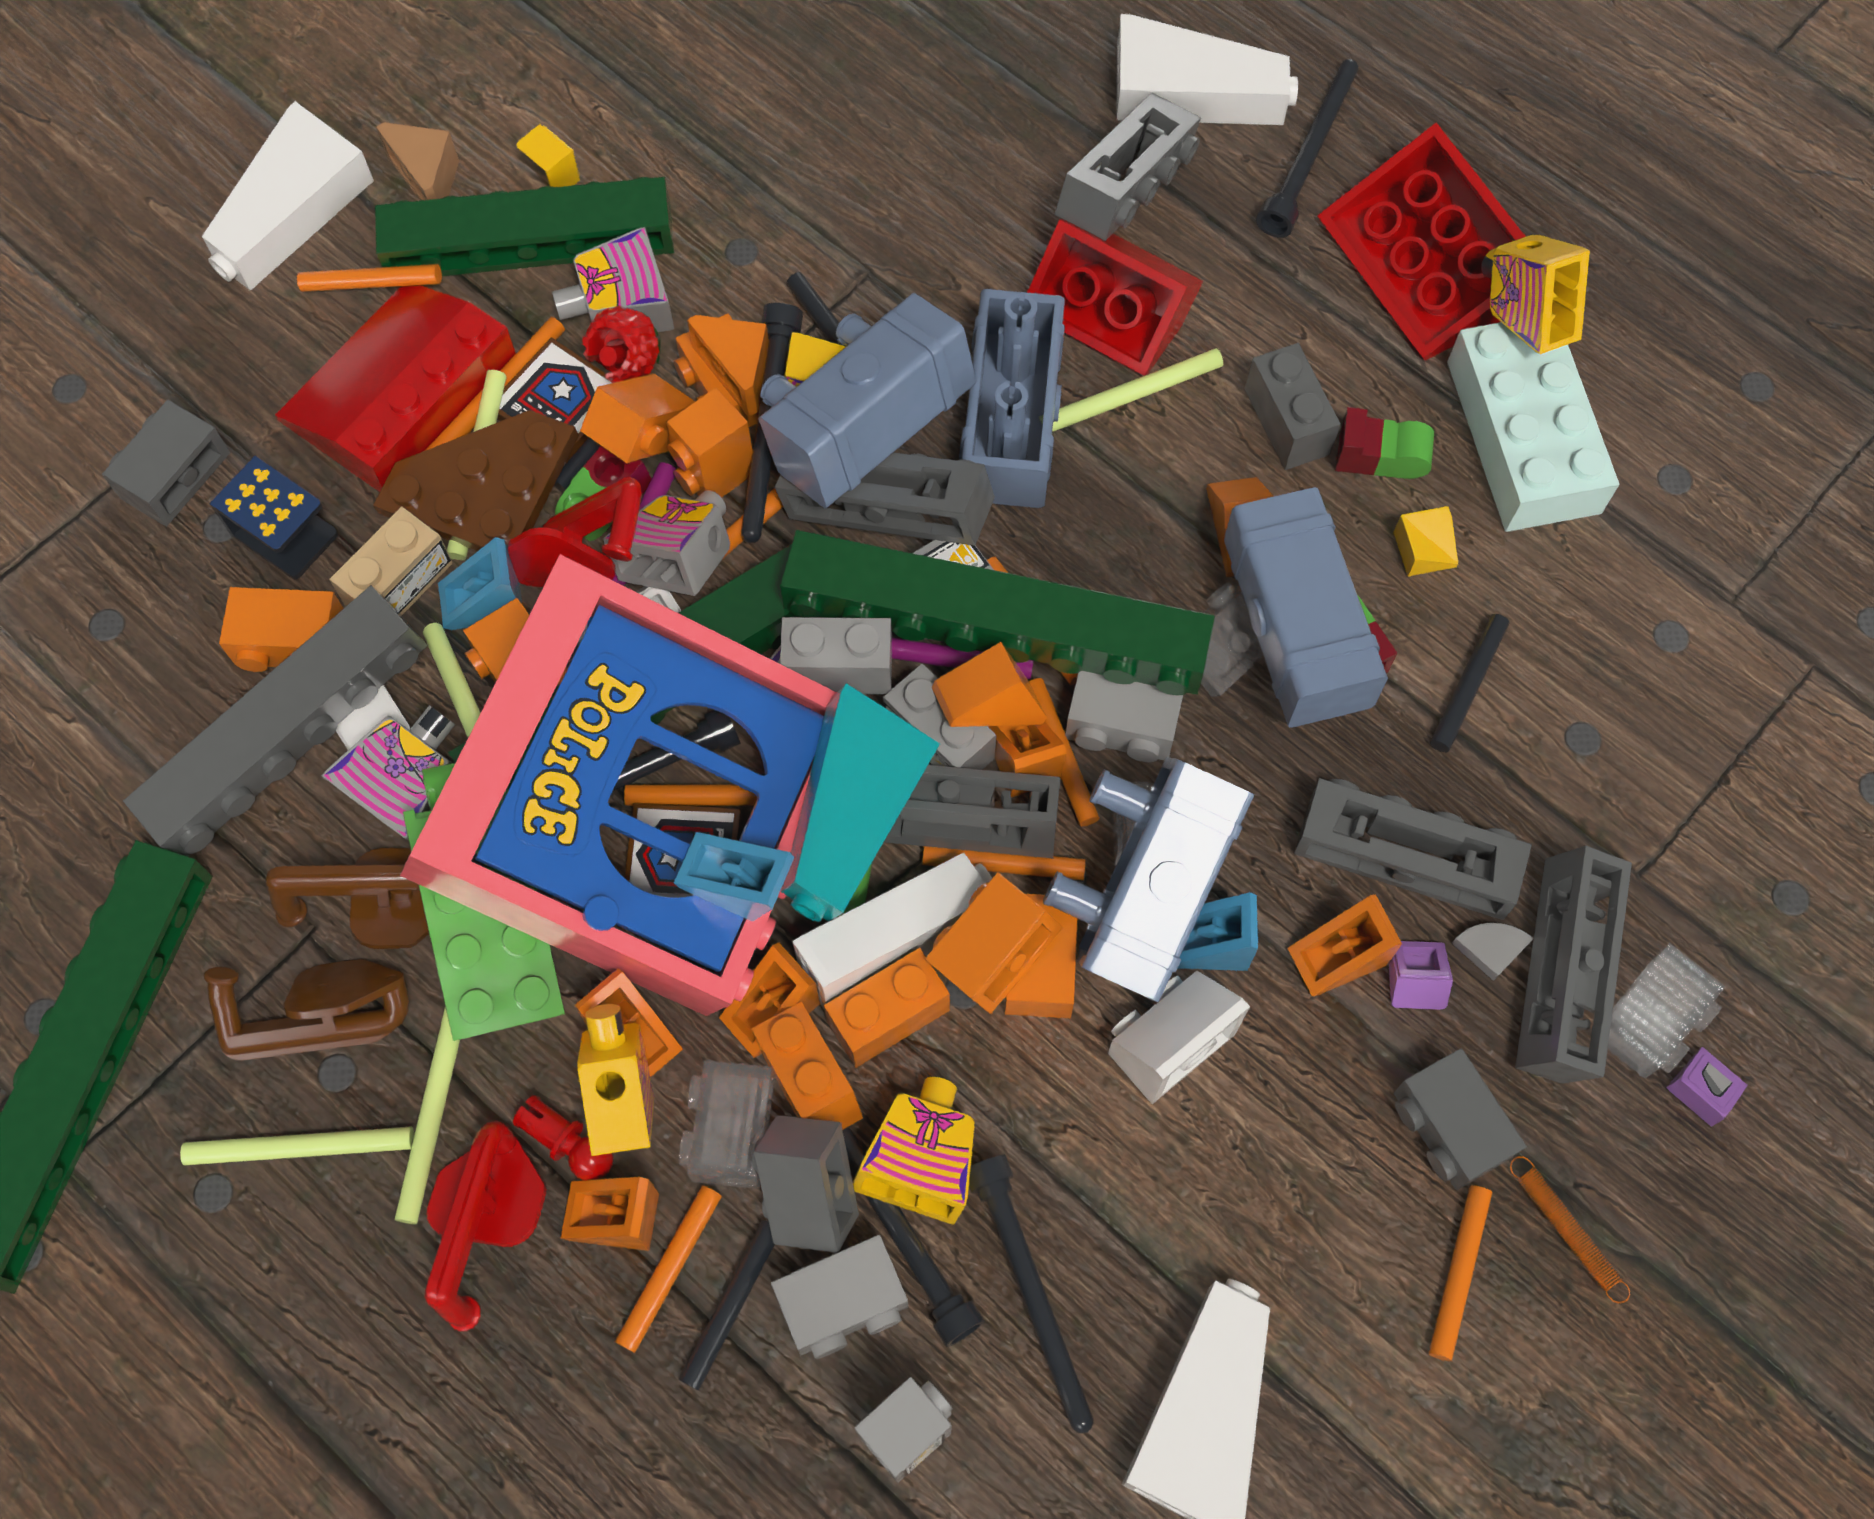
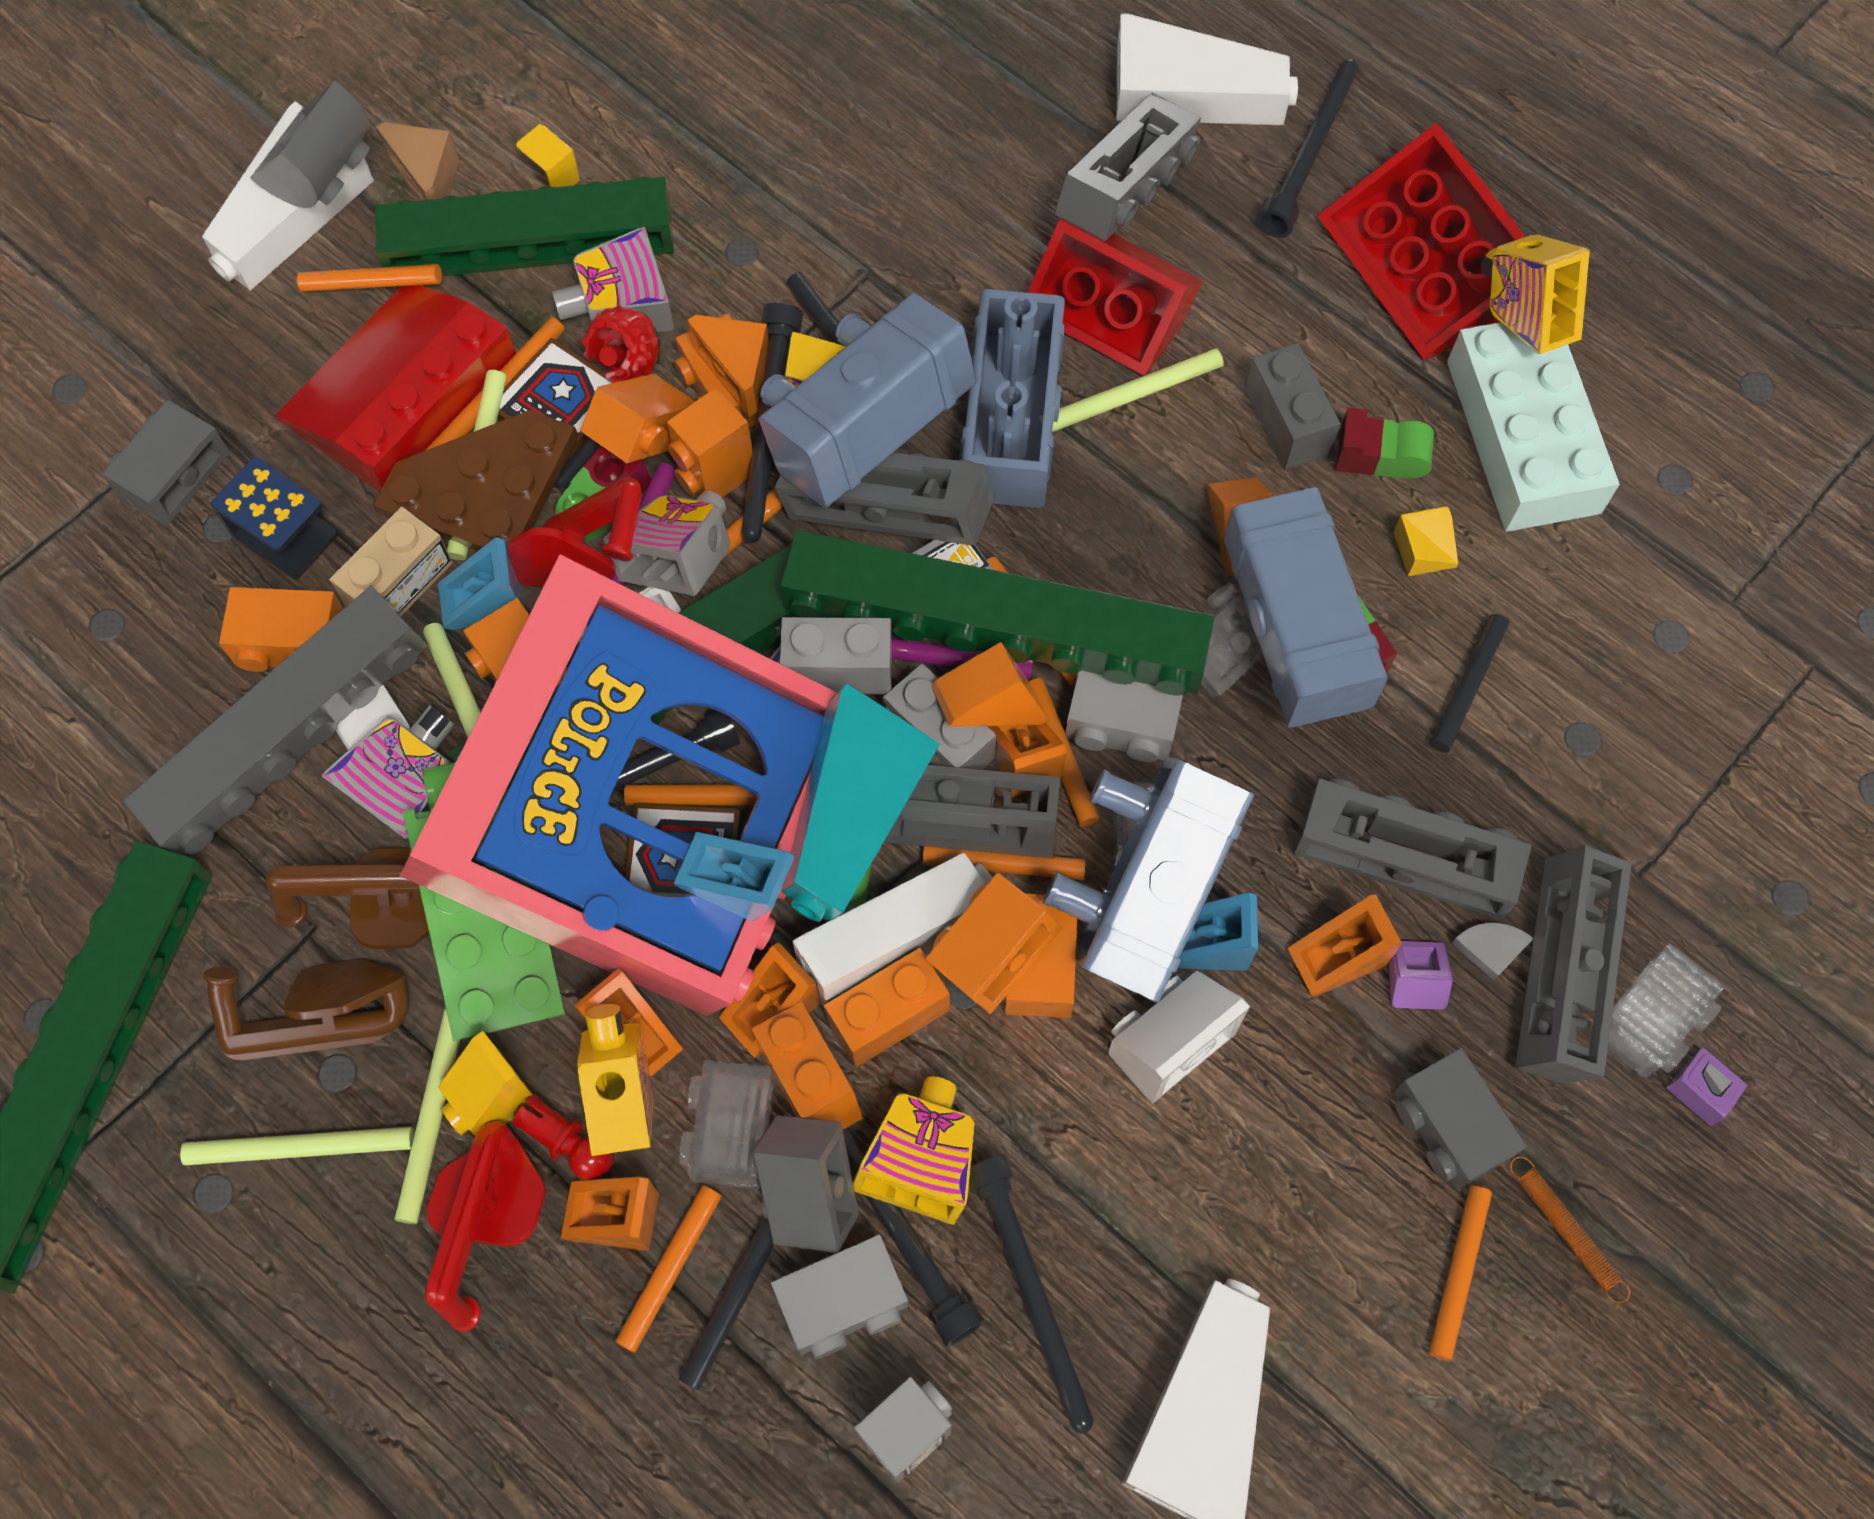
(315, 149): none -> dark grey brick
(482, 1088): none -> yellow slope

